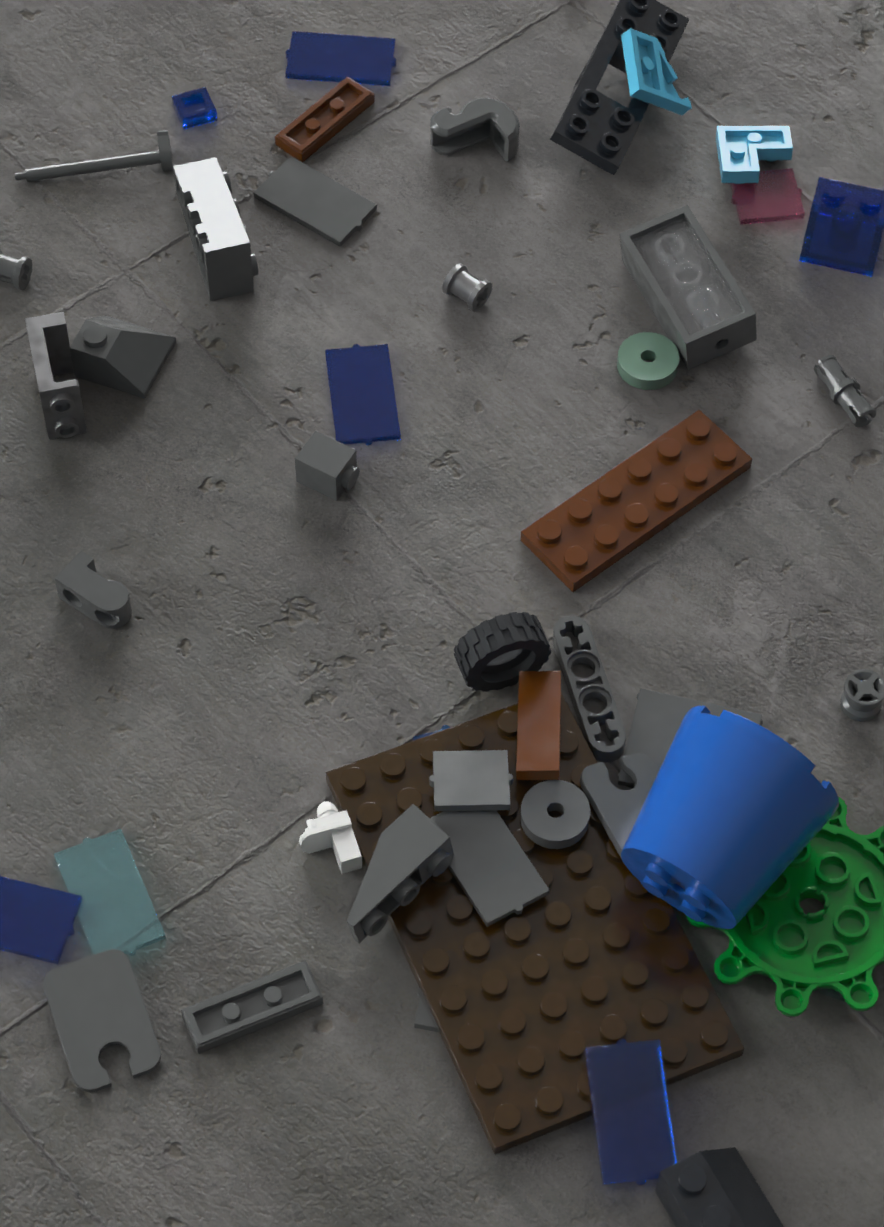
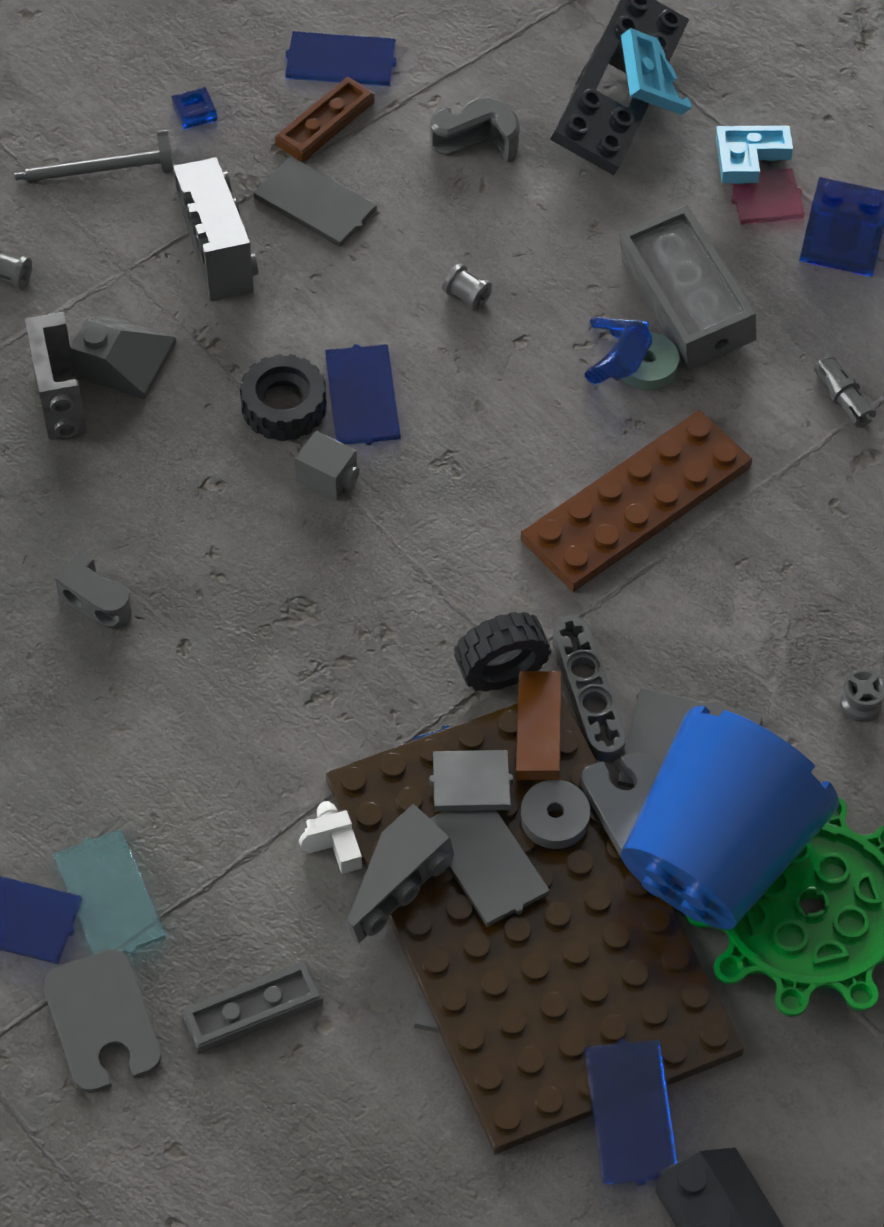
(283, 371): none -> black tyre
(626, 354): none -> clear blue helmet

